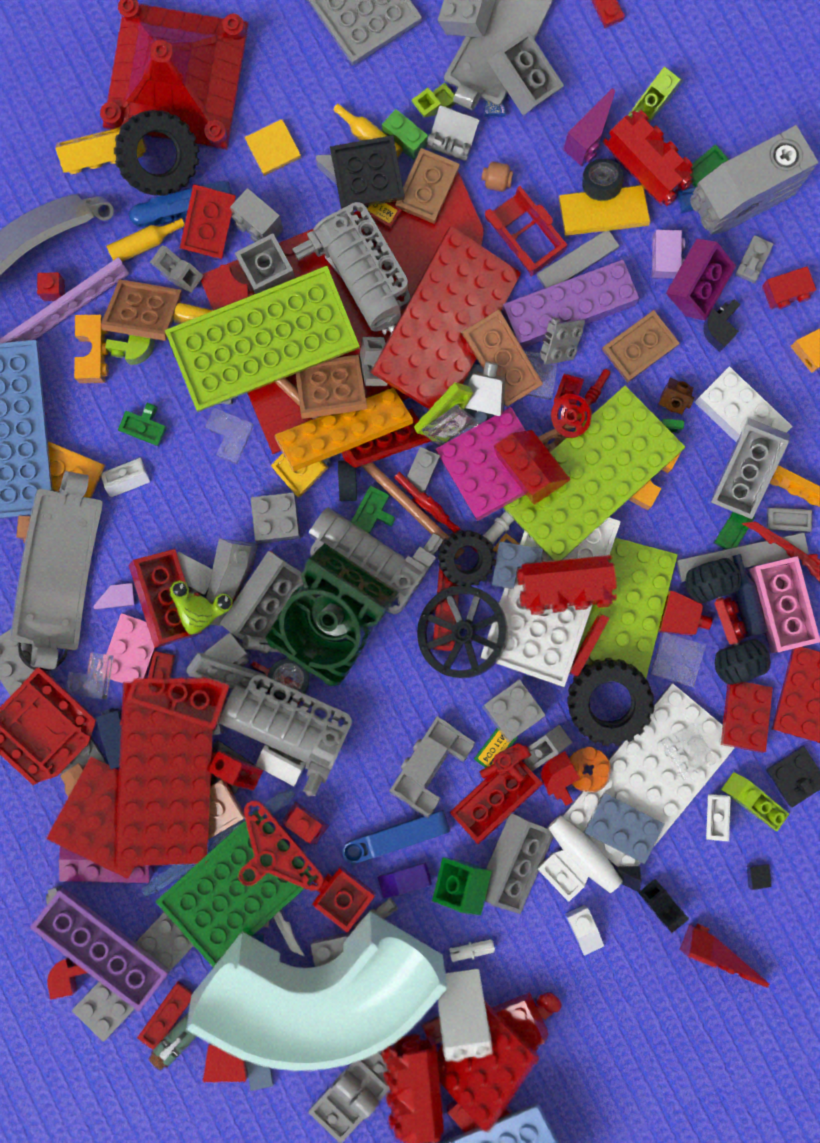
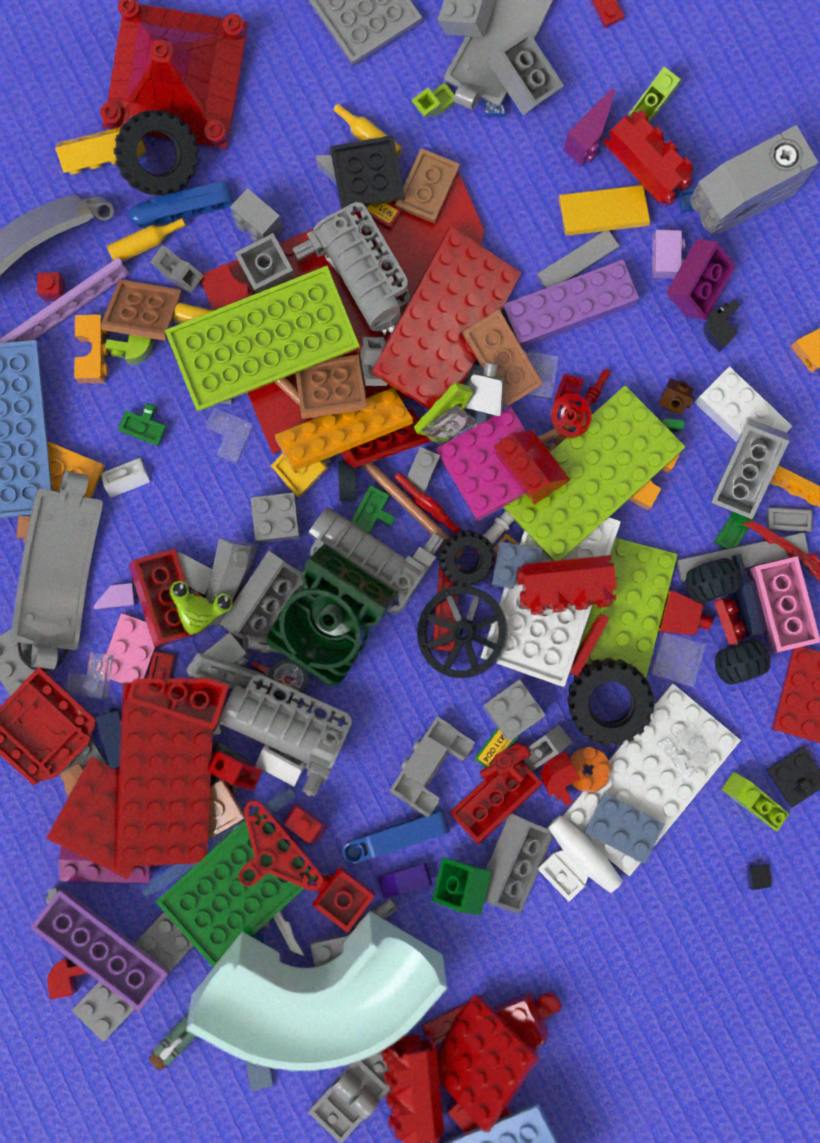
(166, 1015): red tile -> none
(207, 221): red plate -> none
(223, 1066): red torso -> none
(273, 147): yellow tile -> none
(405, 133): bright green brick -> none
(452, 133): light grey hinge -> none
(464, 1016): white panel -> none
(472, 950): white axle -> none
(497, 176): nougat head -> none
(511, 211): red piece -> none
(561, 340): light grey hinge -> none
(584, 929): white slope -> none
(602, 179): black wheel -> none
(631, 876): black slope -> none
(640, 346): medium nougat plate -> none
(663, 906): black brick -> none
(707, 163): green tile -> none
(707, 949): red wedge -> none
(718, 817): white slope -> none
(746, 716): red plate -> none
(754, 259): light grey hinge -> none
(789, 288): red brick -> none

